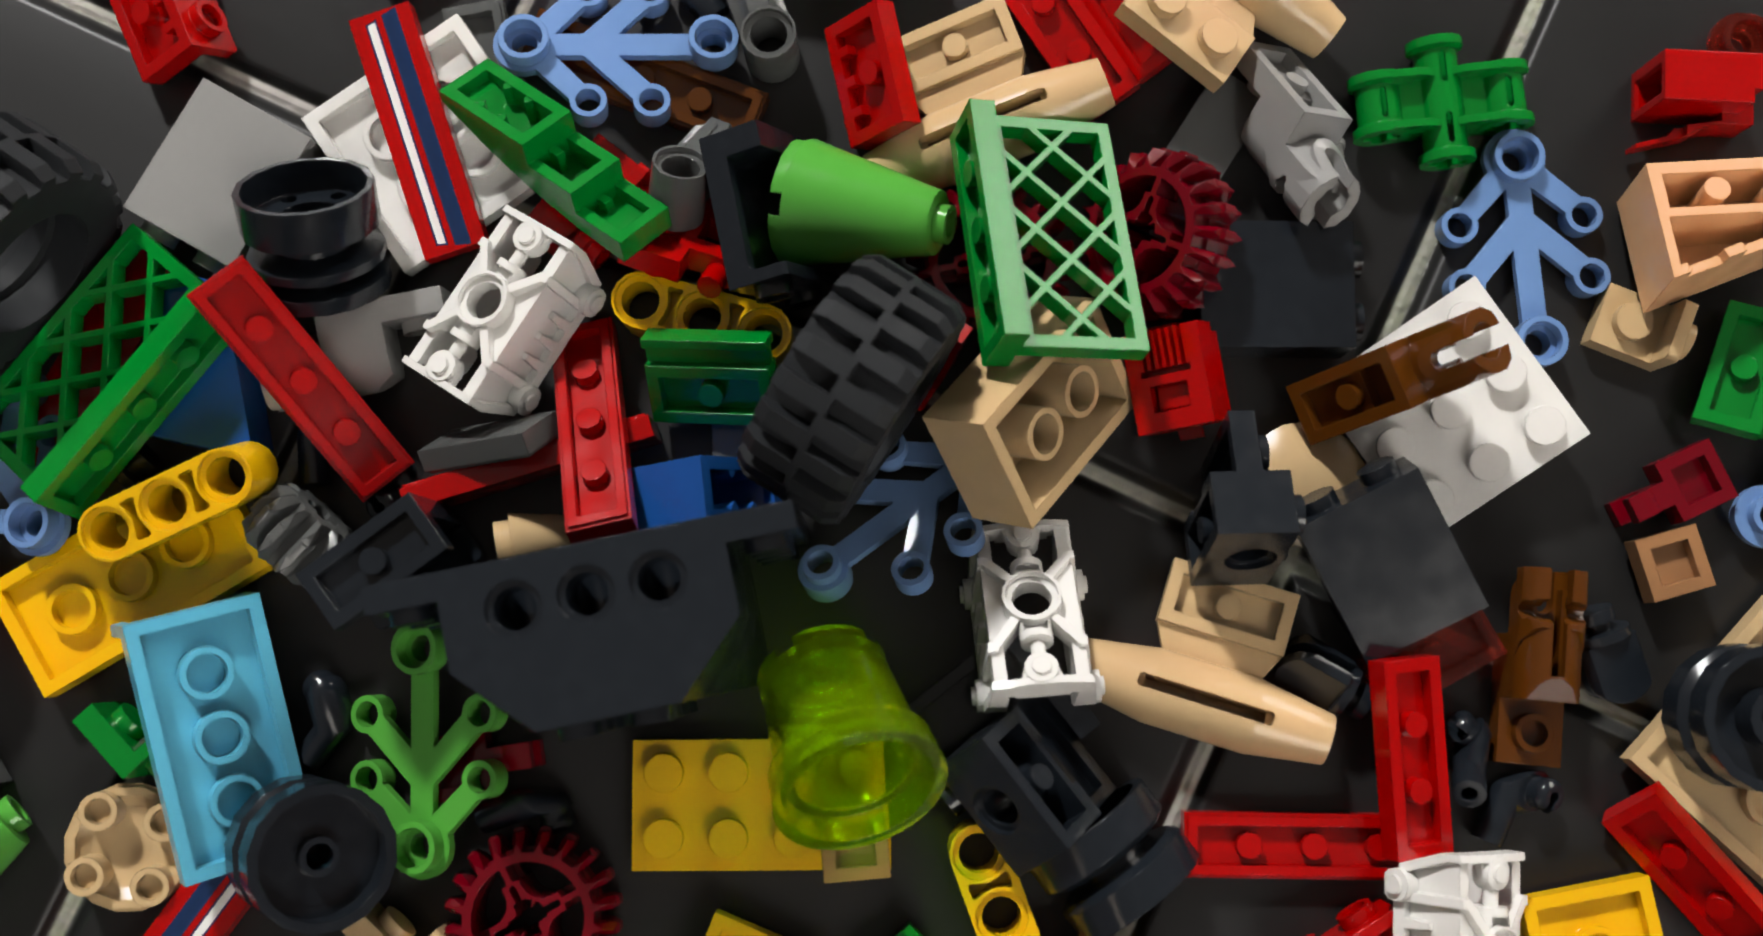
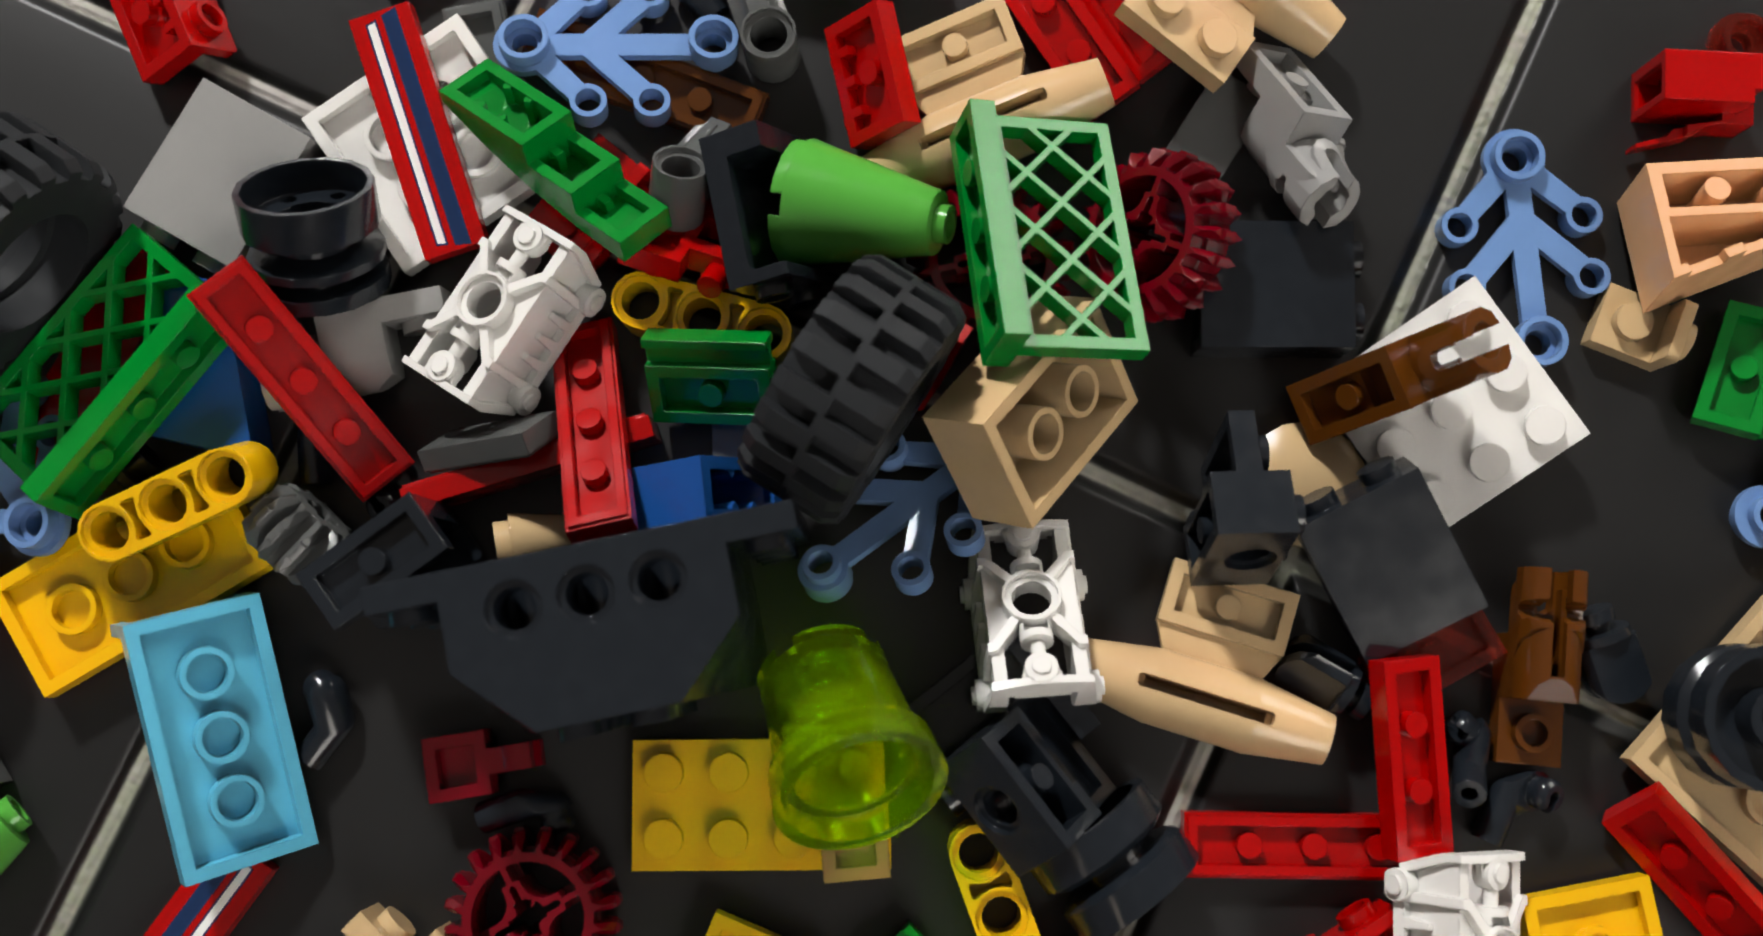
(117, 736): green bracket -> none
(120, 849): tan dish -> none
(317, 889): black wheel -> none
(424, 758): bright green plant -> none
(1179, 381): red piece -> none
(1440, 102): green axle -> none
(1670, 563): medium nougat plate -> none
(1680, 484): dark red plate -> none

